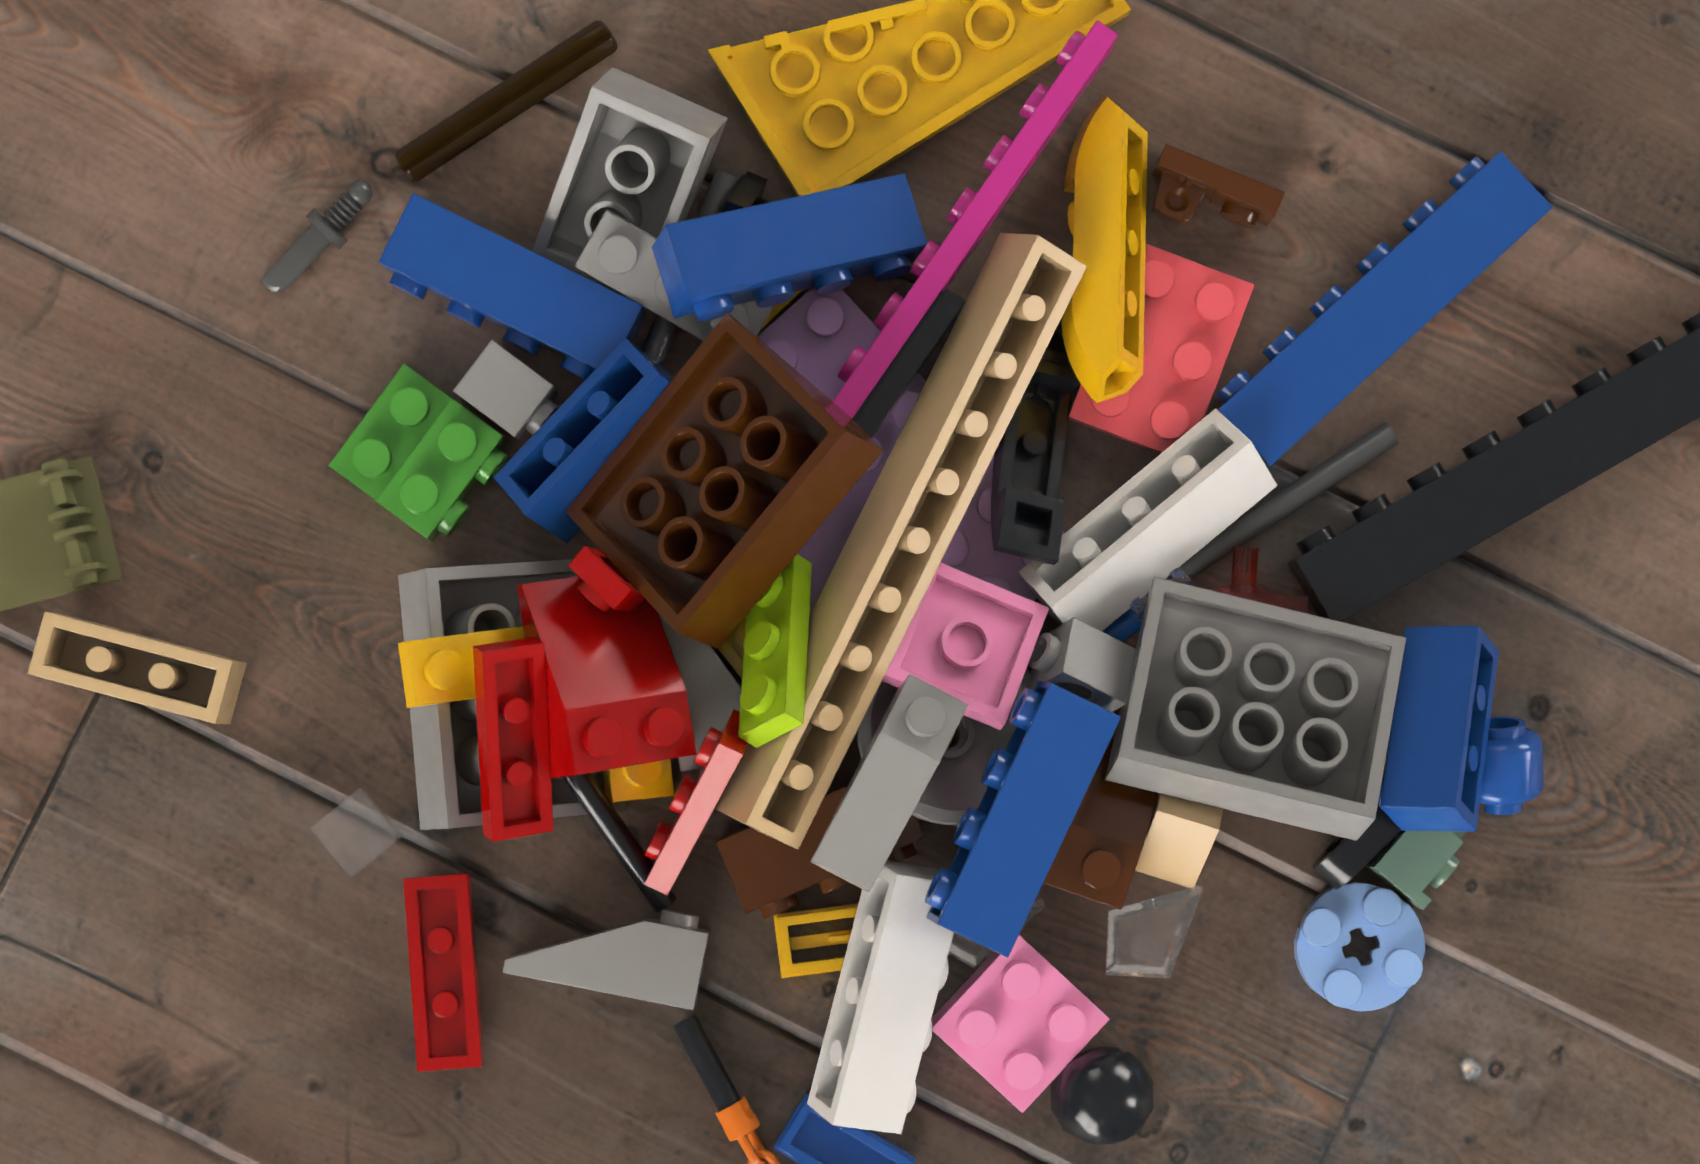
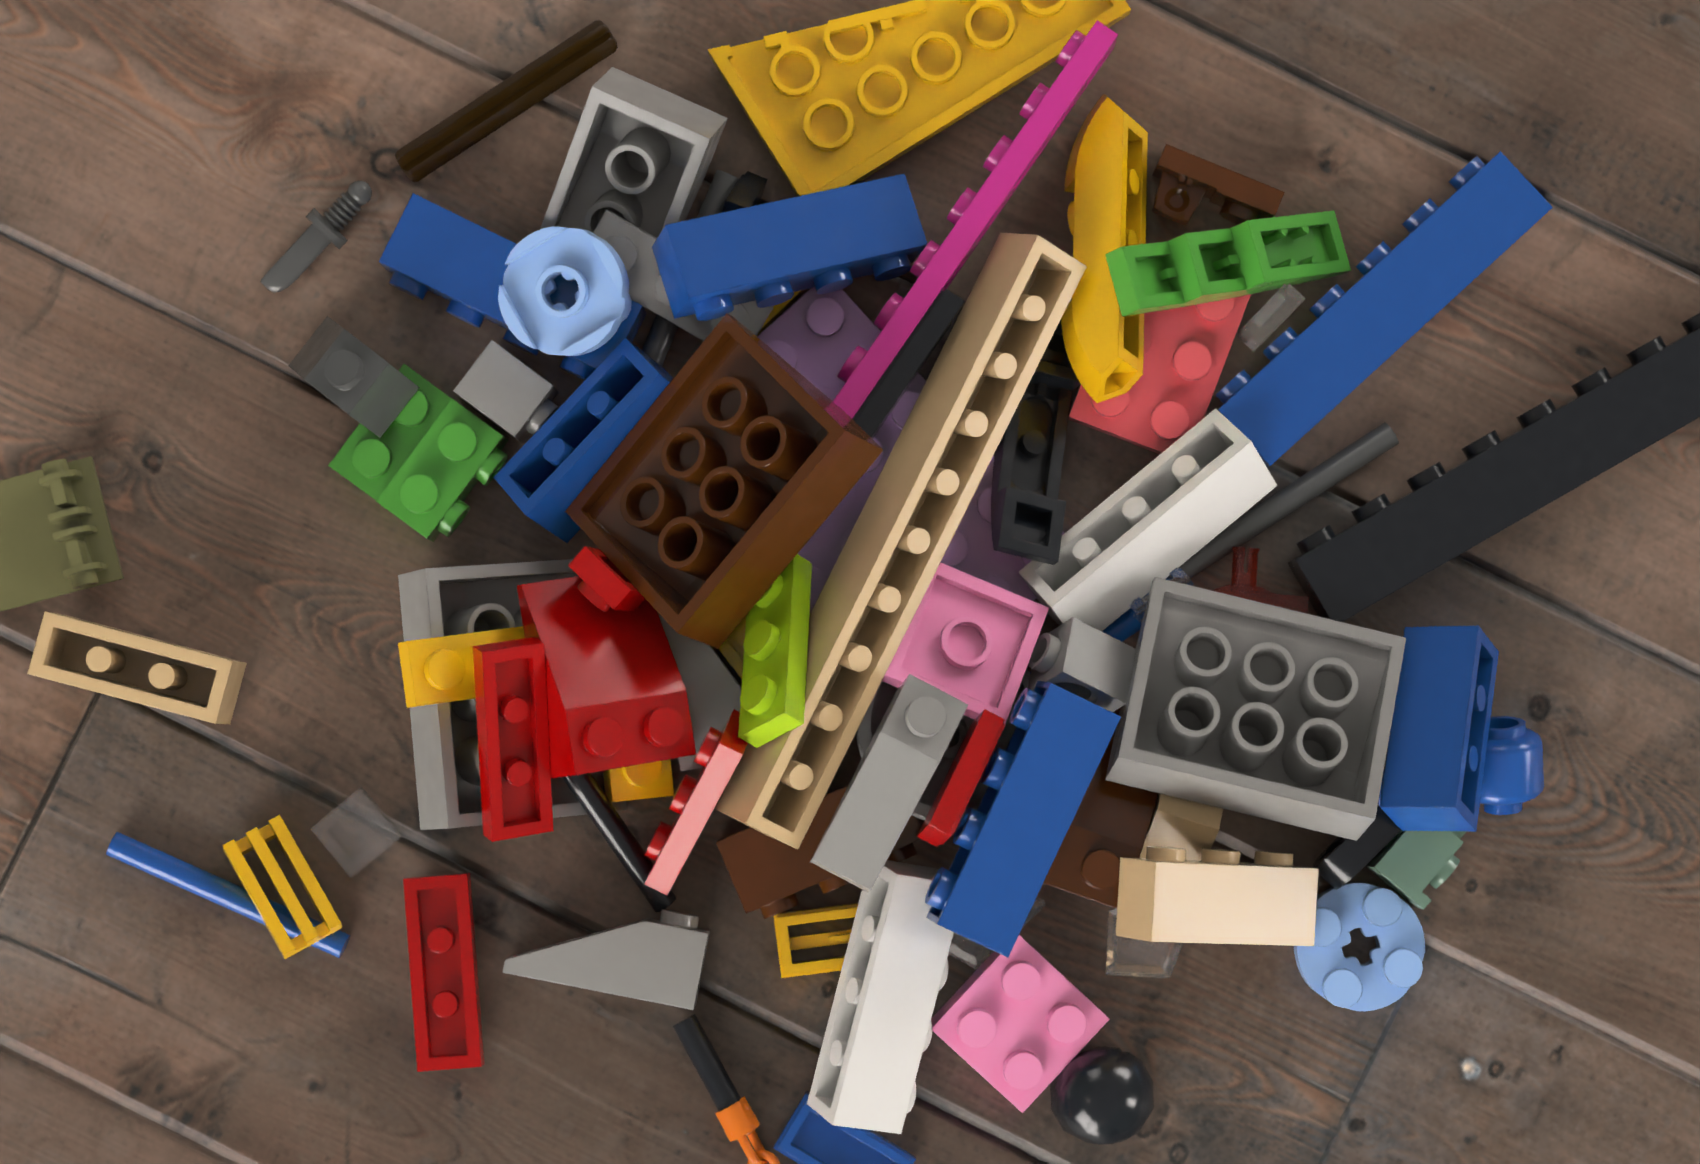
(211, 887): none -> blue bar
(256, 840): none -> yellow tile
(353, 377): none -> dark grey slope
(600, 301): none -> light blue plate
(962, 778): none -> red tile
(1216, 898): none -> tan brick
(1227, 262): none -> bright green slope
(1270, 316): none -> clear tile

